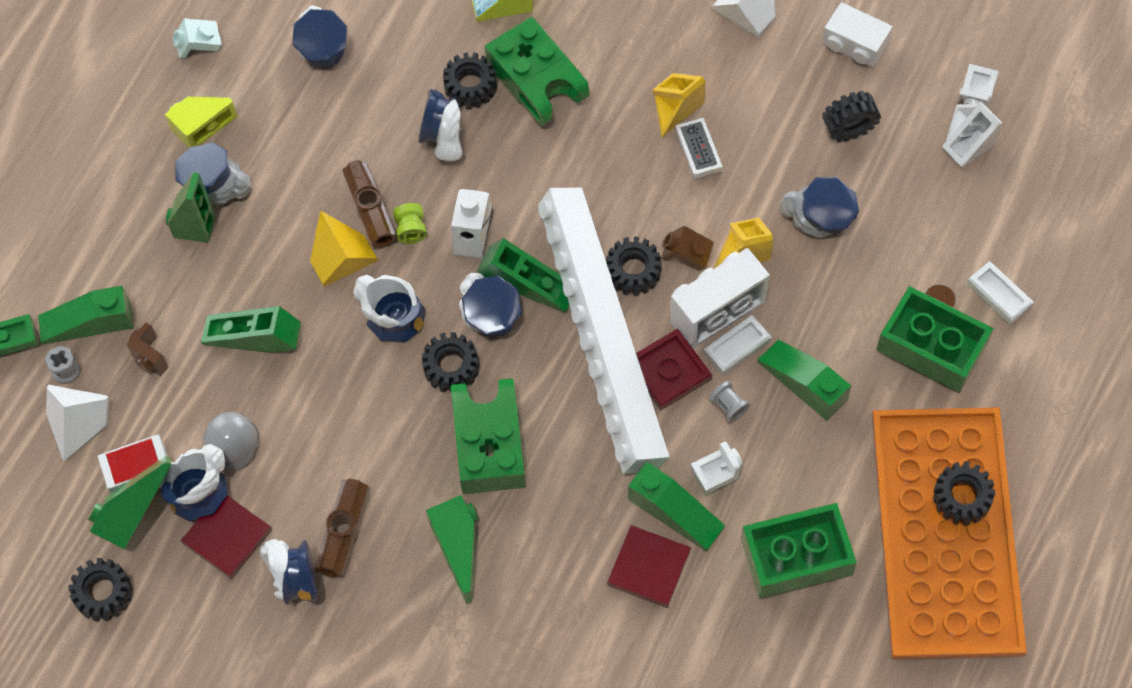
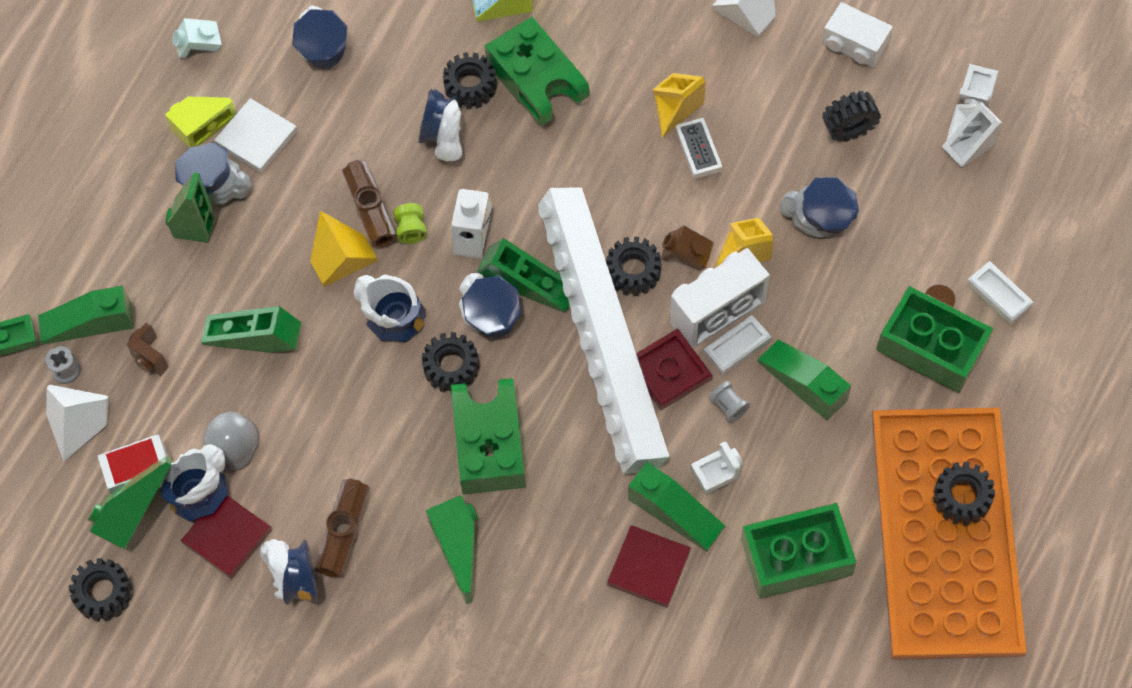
(256, 135): none -> white tile

